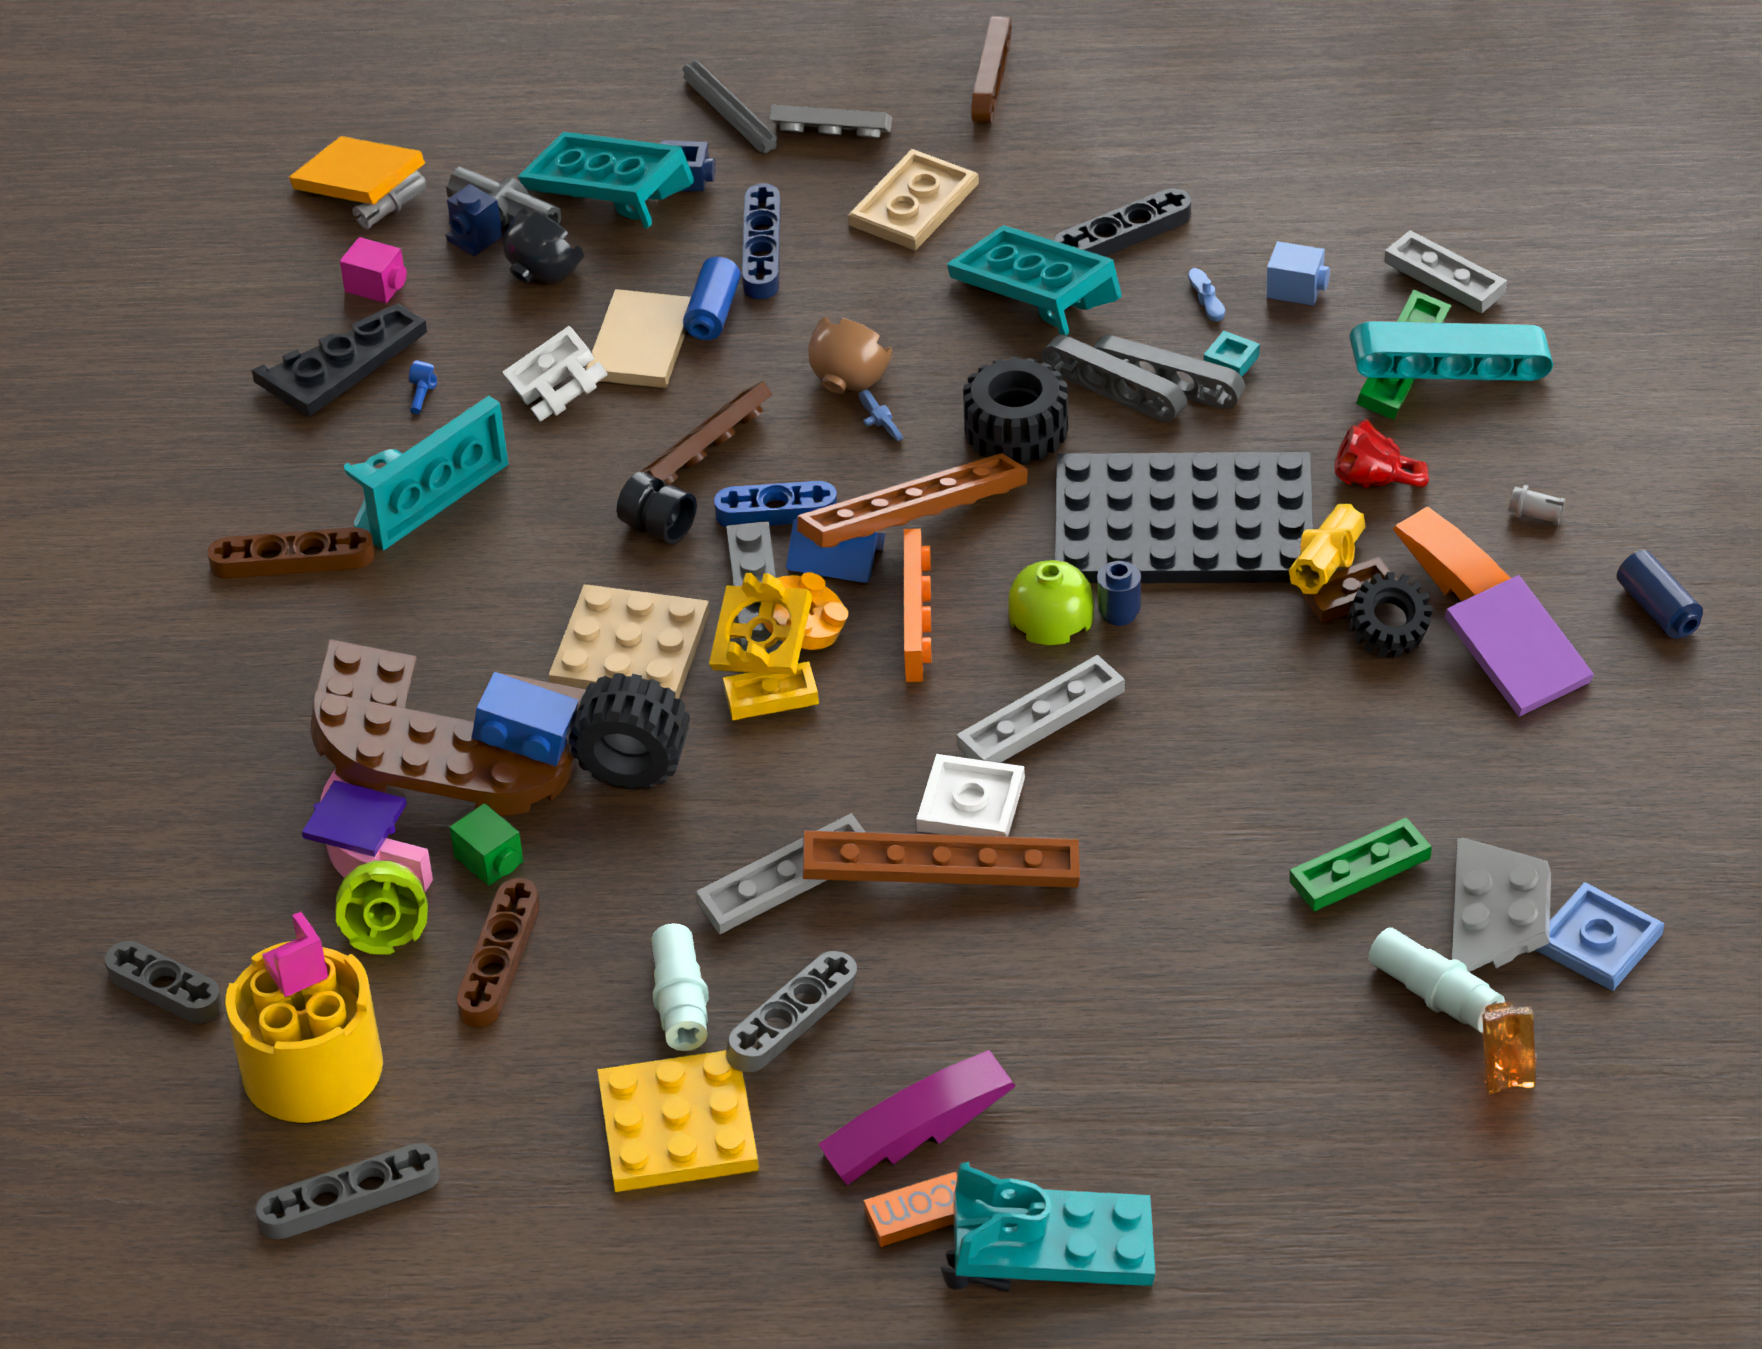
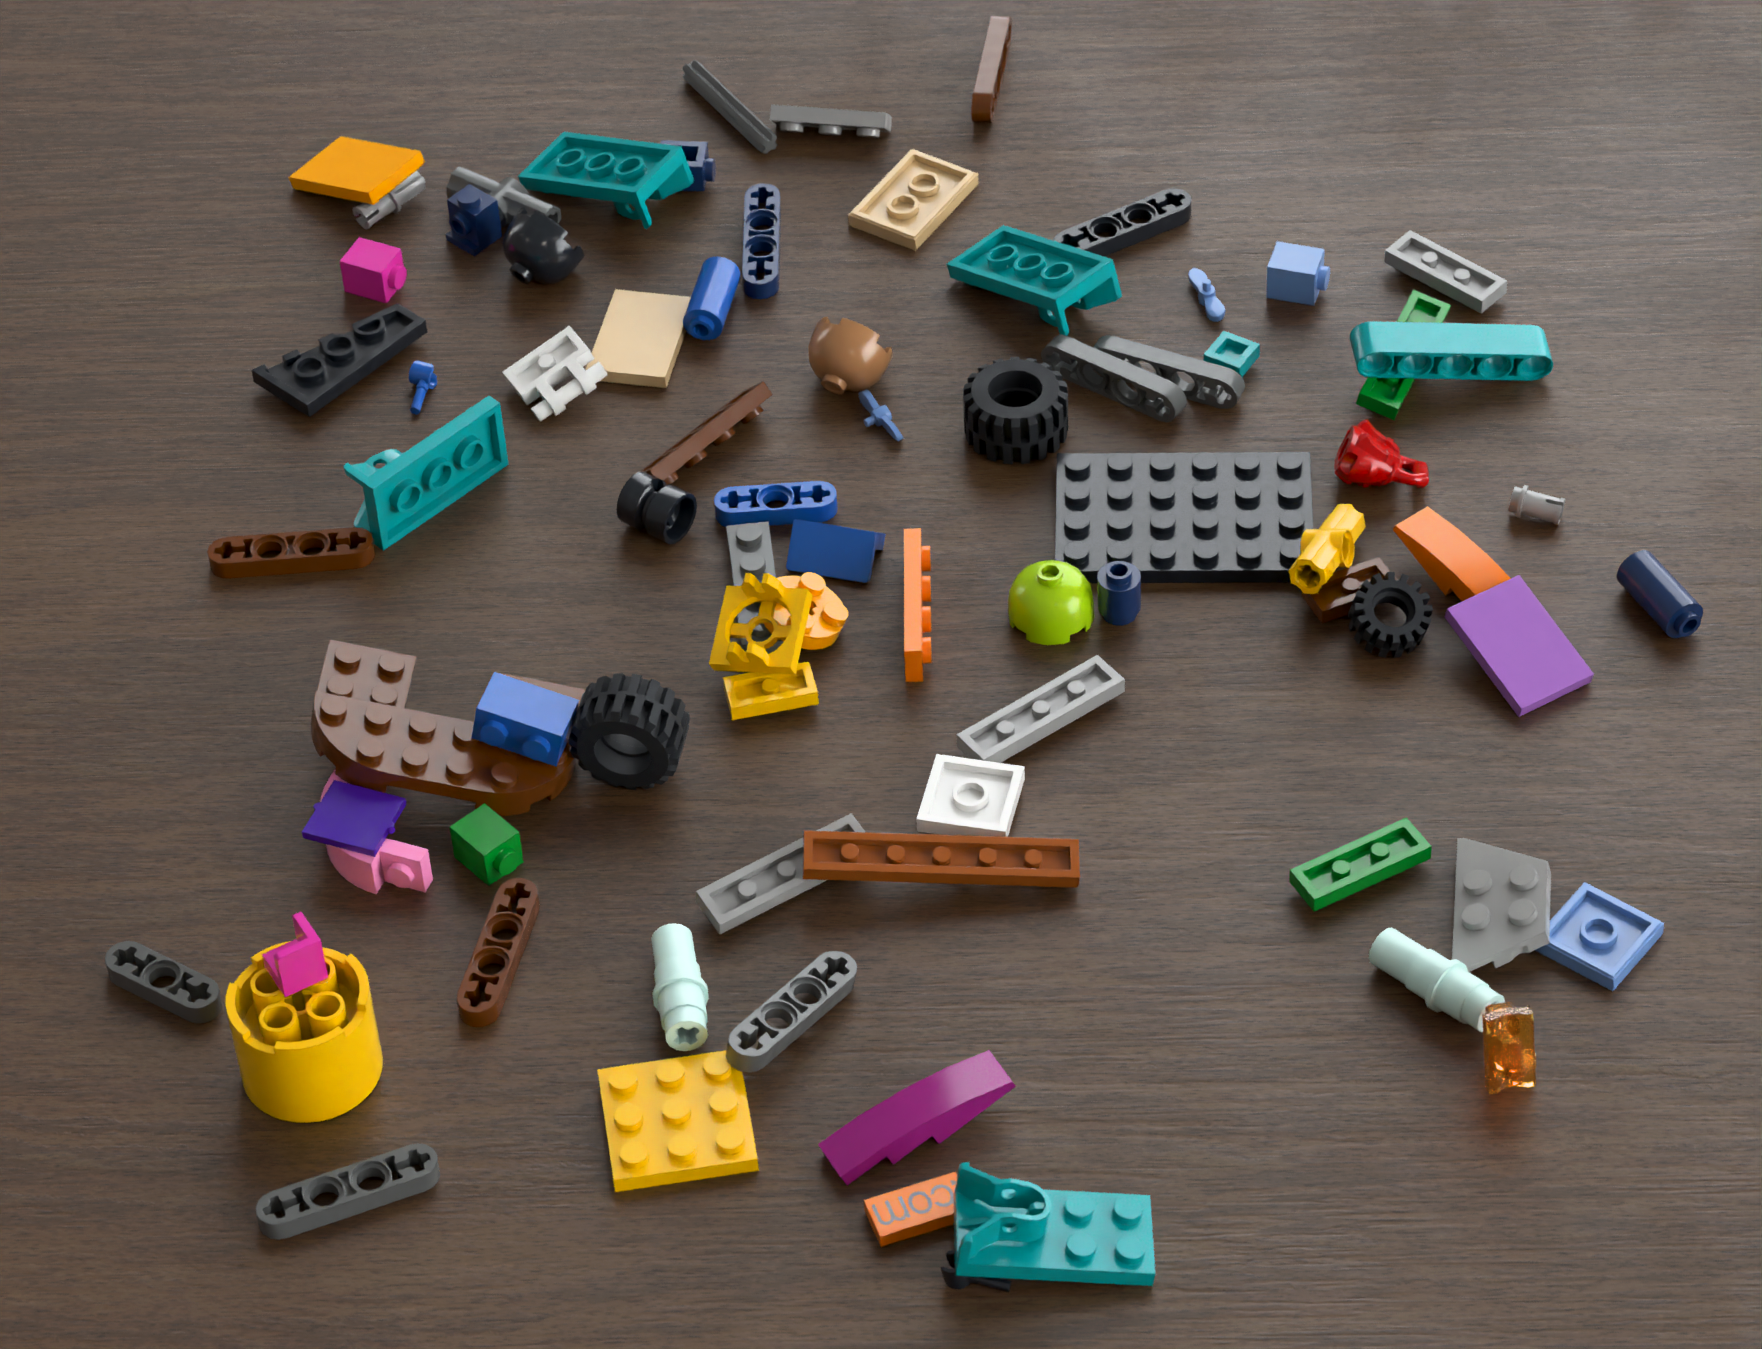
(381, 907): lime cylinder -> none
(629, 635): tan plate -> none
(911, 500): dark orange plate -> none

